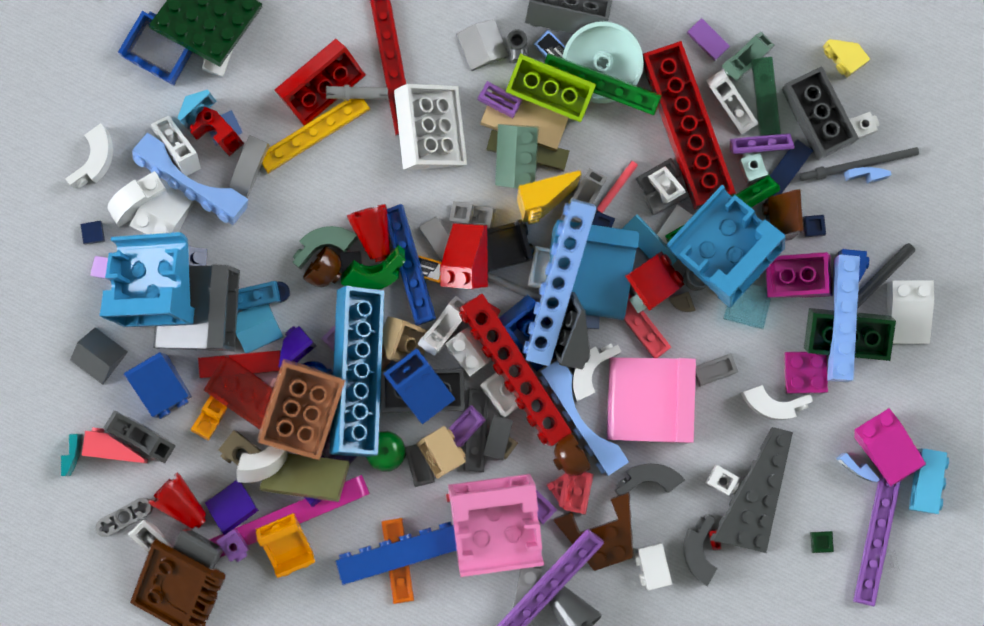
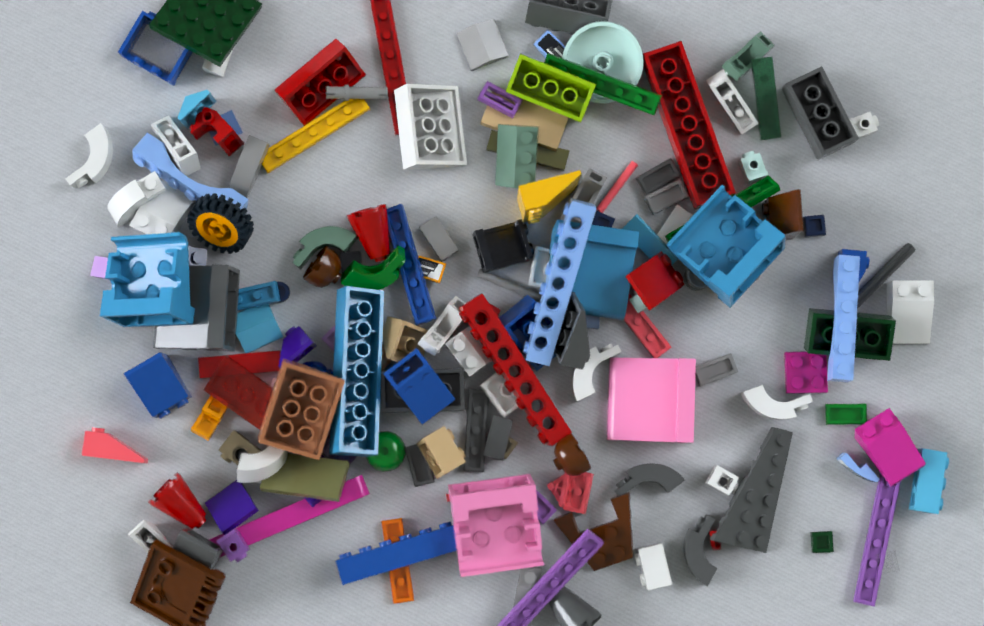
(69, 462): teal slope -> none
(92, 232): dark blue tile -> none
(98, 355): dark grey slope -> none
(113, 529): light grey beam -> none
(139, 436): dark grey arch -> none
(224, 216): none -> black wheel
(285, 545): light orange panel -> none
(465, 257): red slope -> none
(466, 425): medium lavender tile -> none
(469, 214): light grey slope -> none
(514, 50): dark grey piece -> none
(606, 453): light blue arch -> none
(666, 185): white slope -> none
(683, 302): dark tan tile -> none
(708, 39): medium lavender tile -> none
(750, 308): clear light blue tile -> none
(761, 143): medium lavender slope -> none
(790, 165): dark blue tile -> none
(800, 276): dark pink slope -> none
(821, 172): dark grey bar -> none
(845, 413): none -> green tile
(847, 56): light yellow slope -> none
(872, 174): light blue slope -> none

